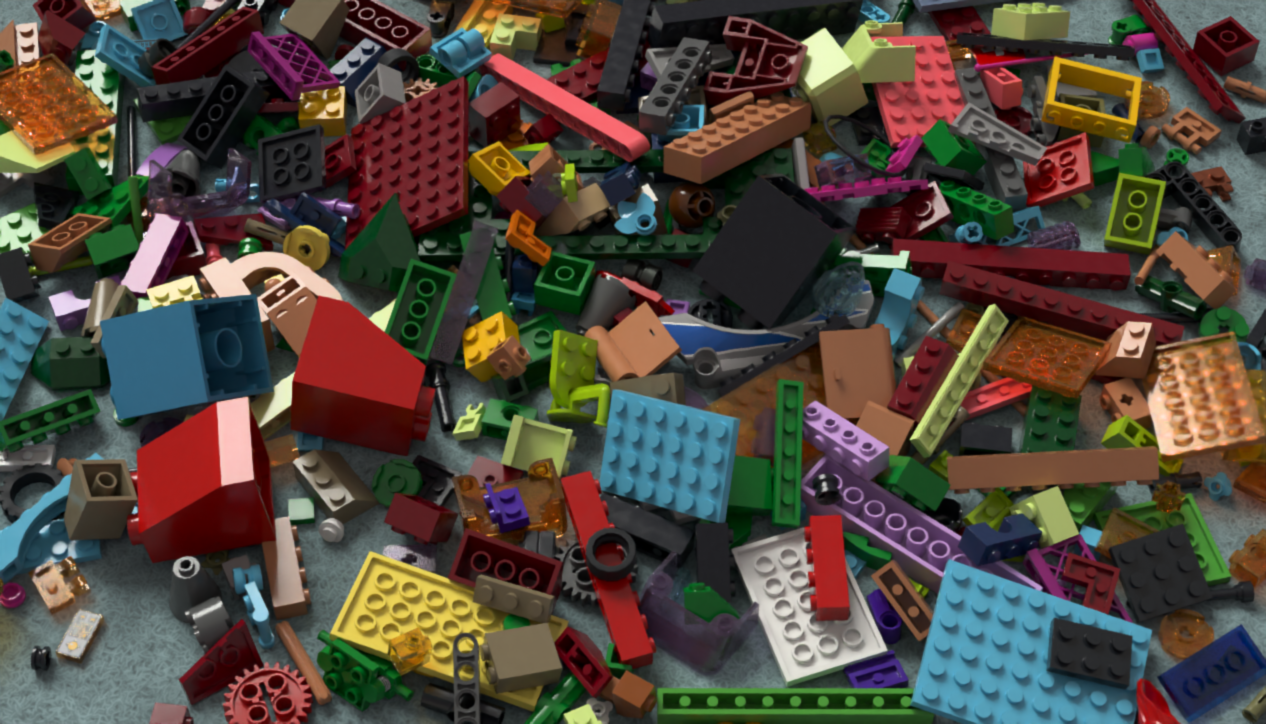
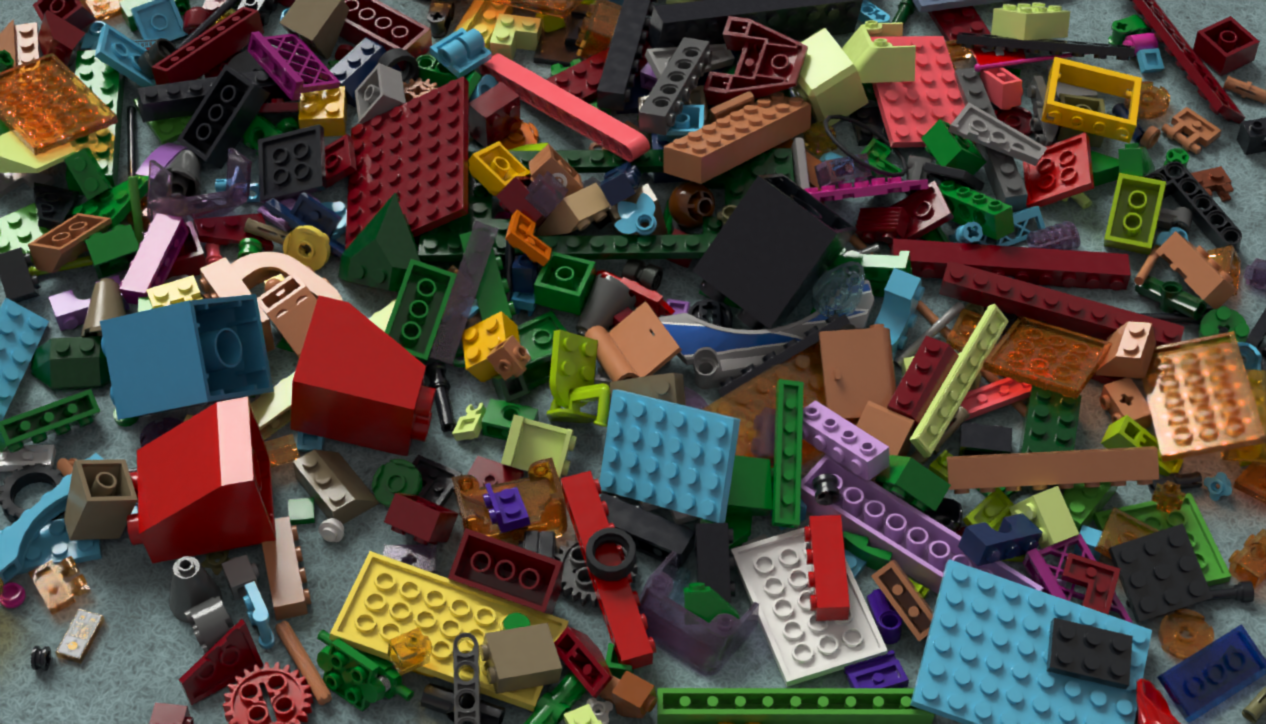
(121, 304): dark tan plate -> none
(253, 574): medium azure wheel -> none
(341, 208): medium lavender pin -> none
(513, 599): dark tan plate -> none
(543, 130): dark red window -> none
(569, 183): lime plate -> none
(903, 156): dark pink plate -> none

